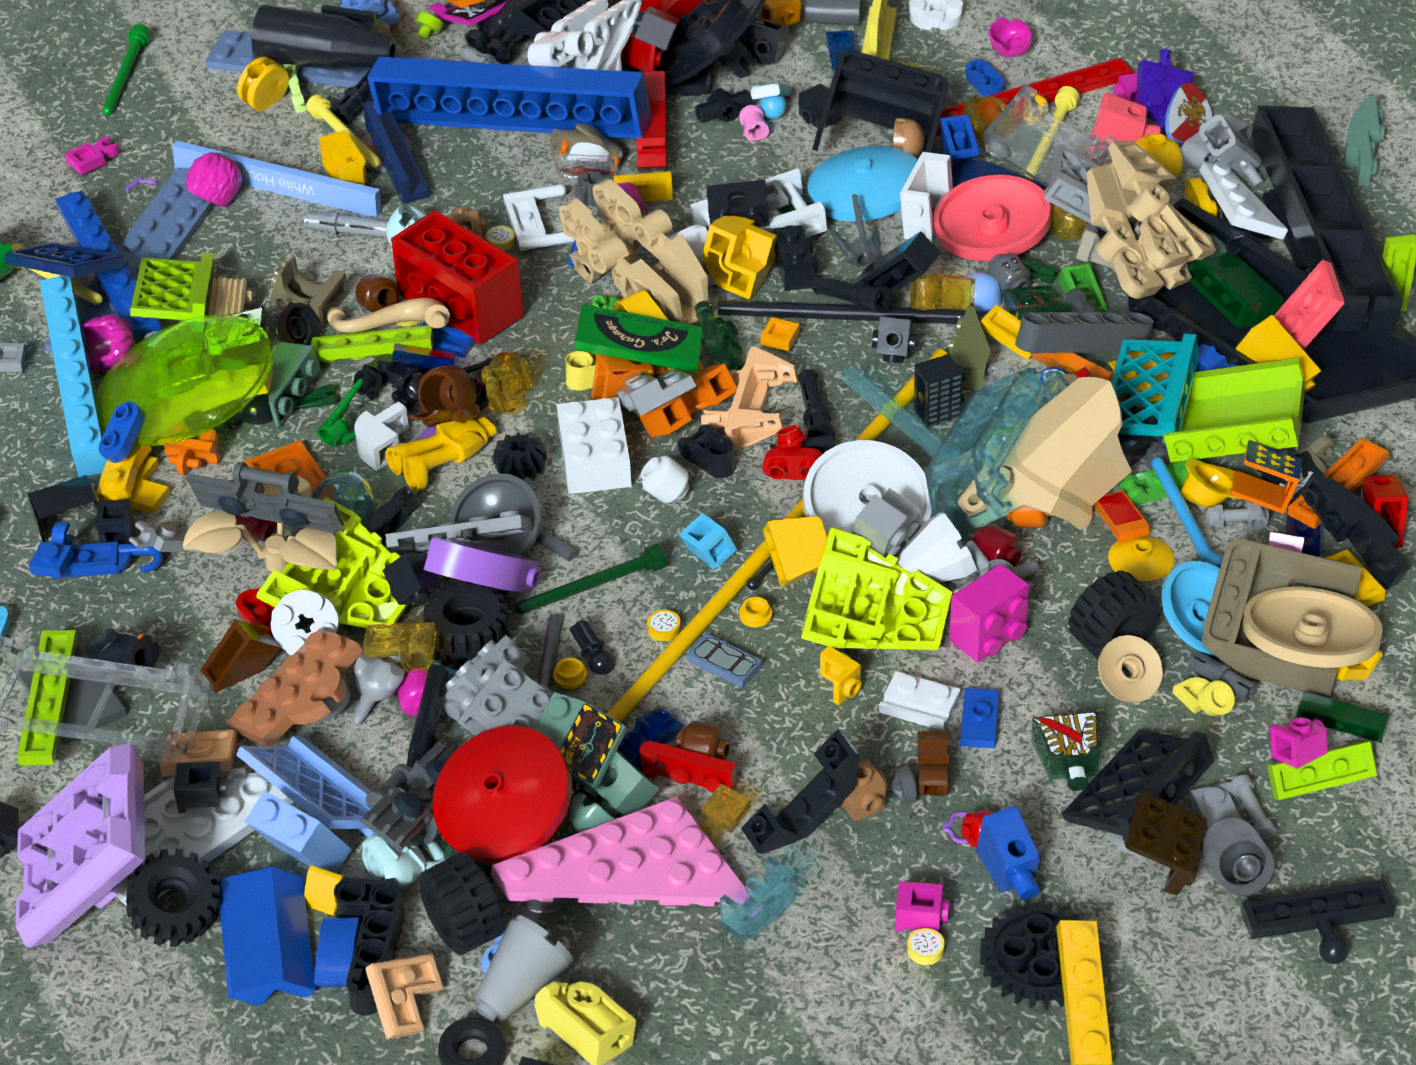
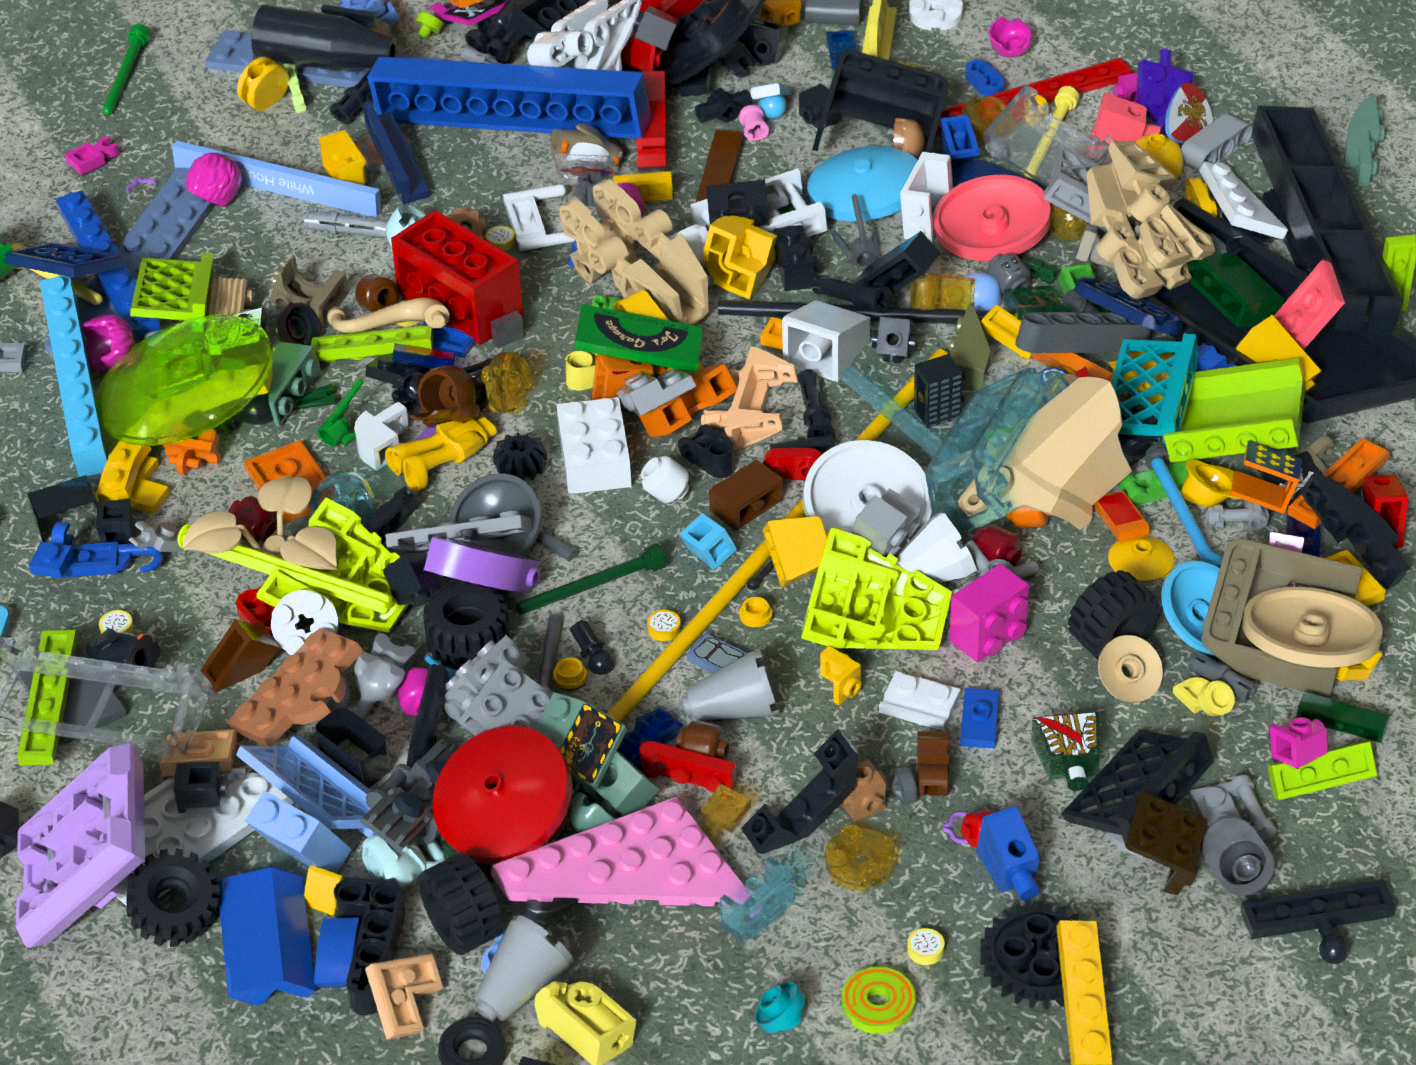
(118, 620): none -> tile
(121, 432): blue plate -> none
(246, 497): dark grey piece -> none
(308, 576): none -> neon yellow axle
(319, 108): light yellow piece -> none
(344, 725): none -> black piece
(371, 381): black plate -> none
(410, 641): clear yellow plate -> none
(507, 329): none -> flat silver tile
(720, 337): clear green plate -> none
(721, 160): none -> reddish brown tile
(734, 691): none -> light grey cone
(746, 494): none -> reddish brown brick
(780, 1008): none -> teal plate
(790, 437): red plate -> none
(824, 338): none -> white slope
(860, 841): none -> clear yellow plate
(872, 1017): none -> lime tile
(920, 906): dark pink brick -> none
(1136, 310): none -> dark blue tile
(1236, 154): light grey piece -> none

